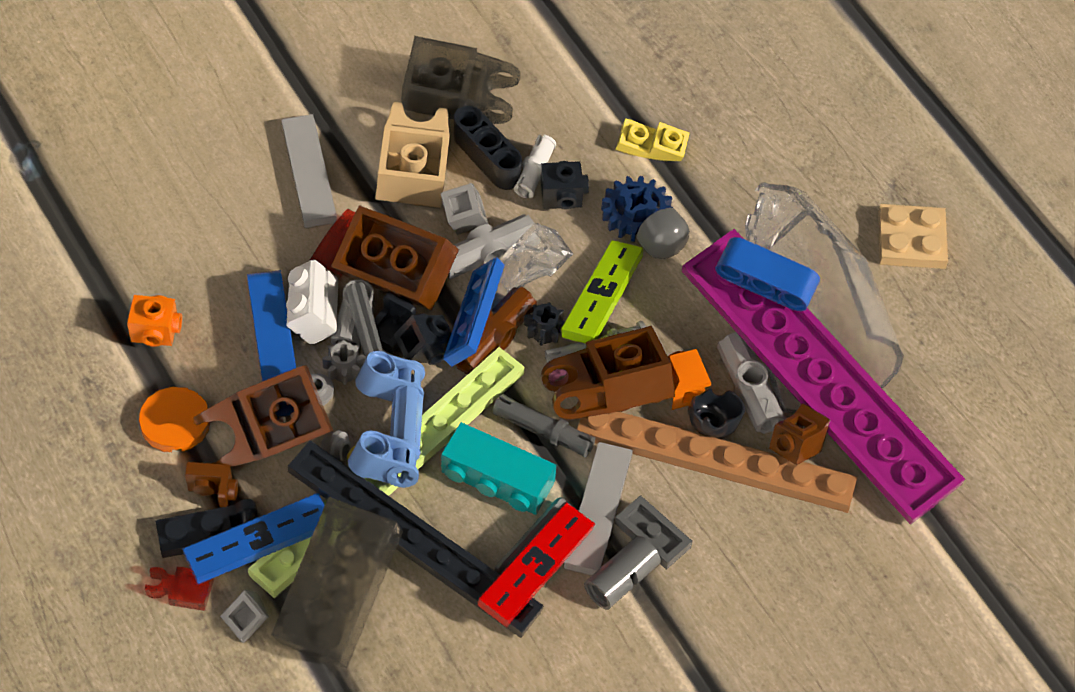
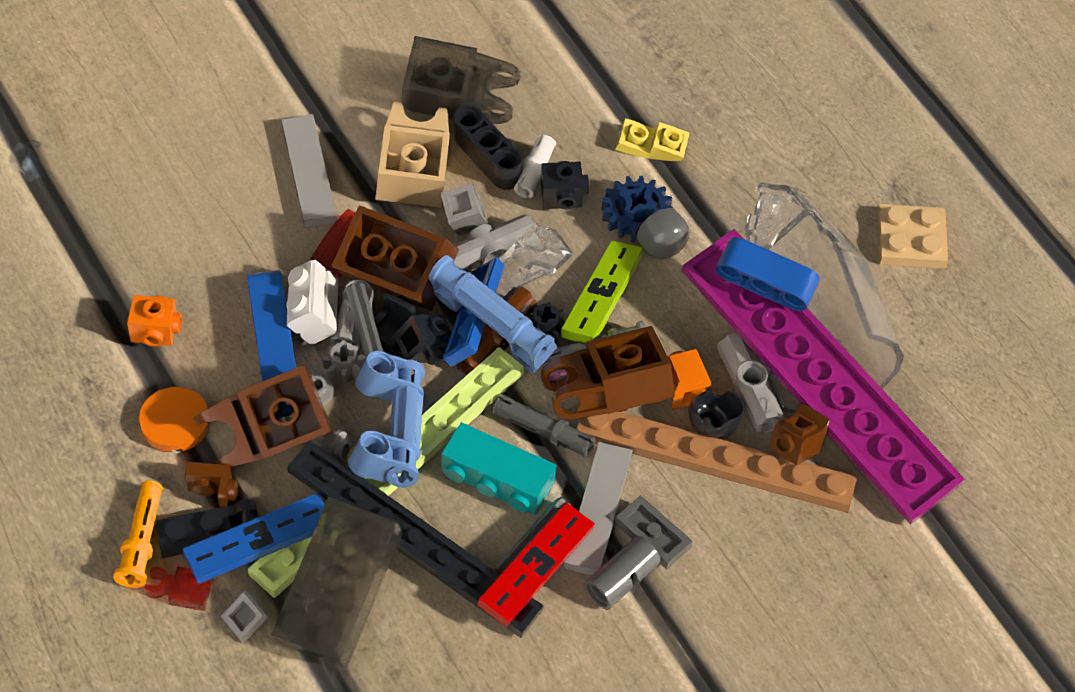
(137, 546): none -> light orange pin
(458, 288): none -> medium blue piece

